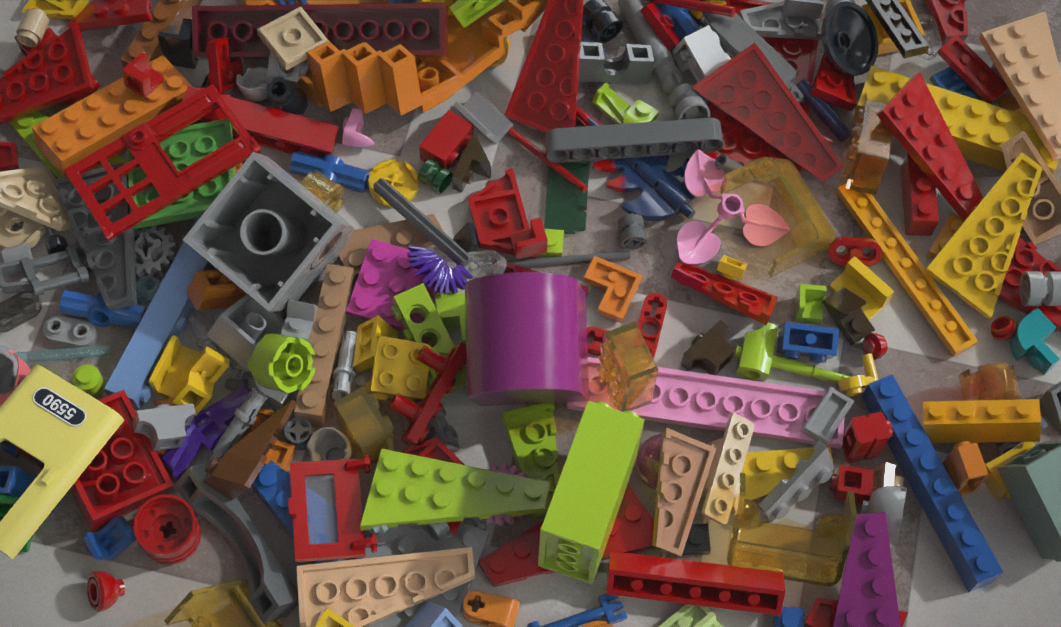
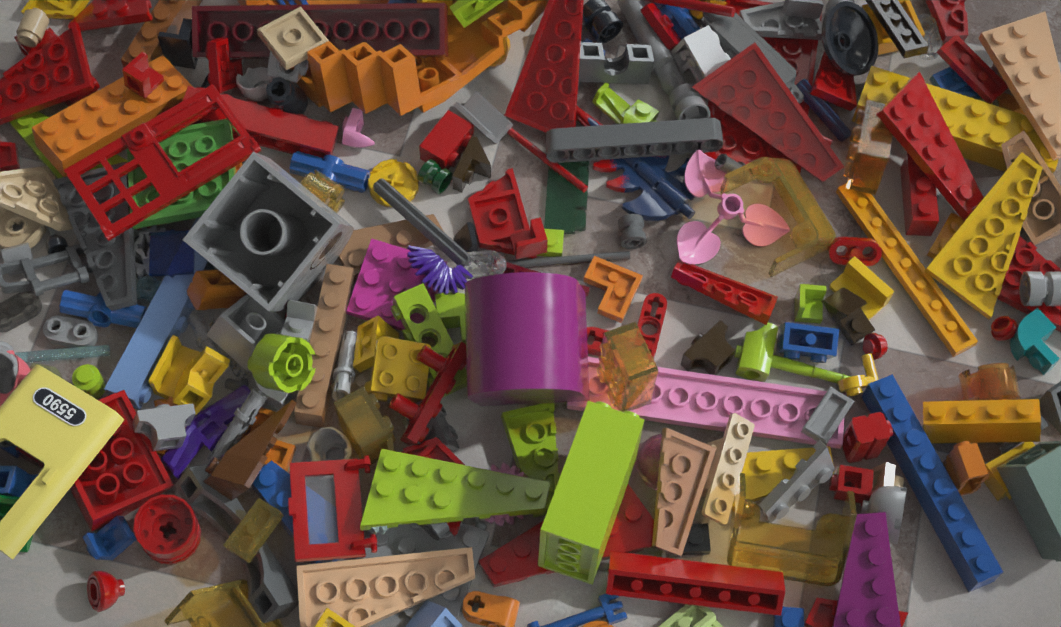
(170, 254): none -> clear blue piece
(253, 530): none -> clear yellow plate
(296, 427): dark grey wheel -> none
(731, 268): yellow plate -> none

